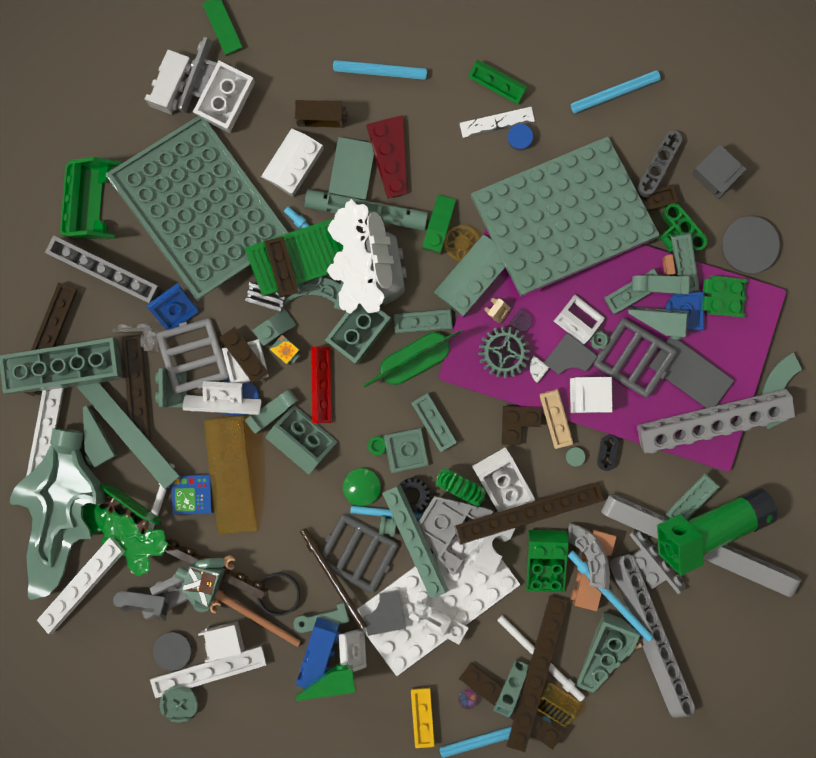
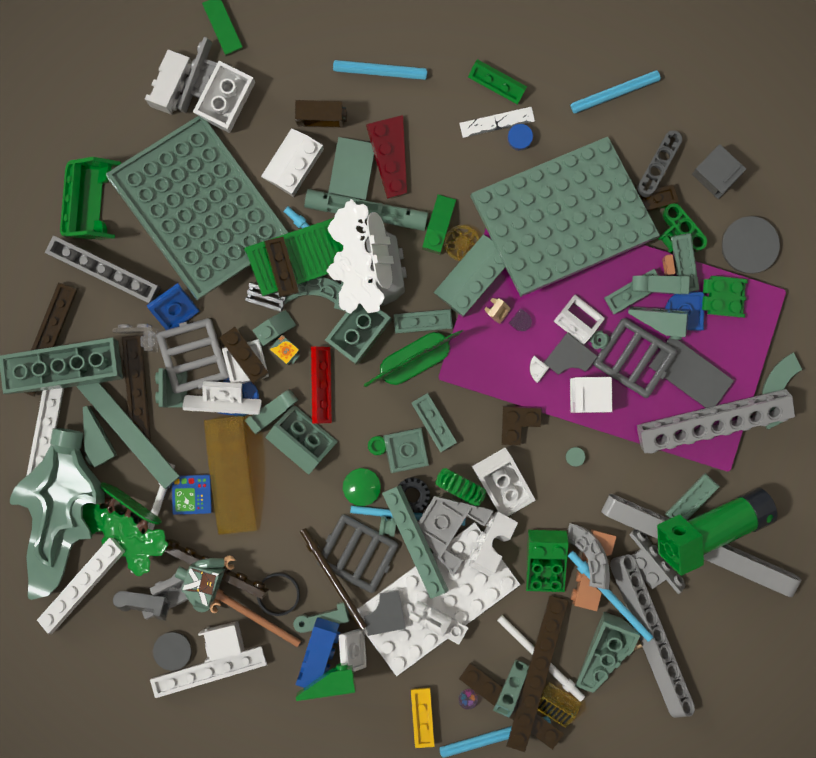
(178, 703): sand green tile -> none
(508, 336): sand green gear -> none
(528, 513): dark brown plate -> none
(556, 418): tan tile -> none
(603, 451): black beam -> none

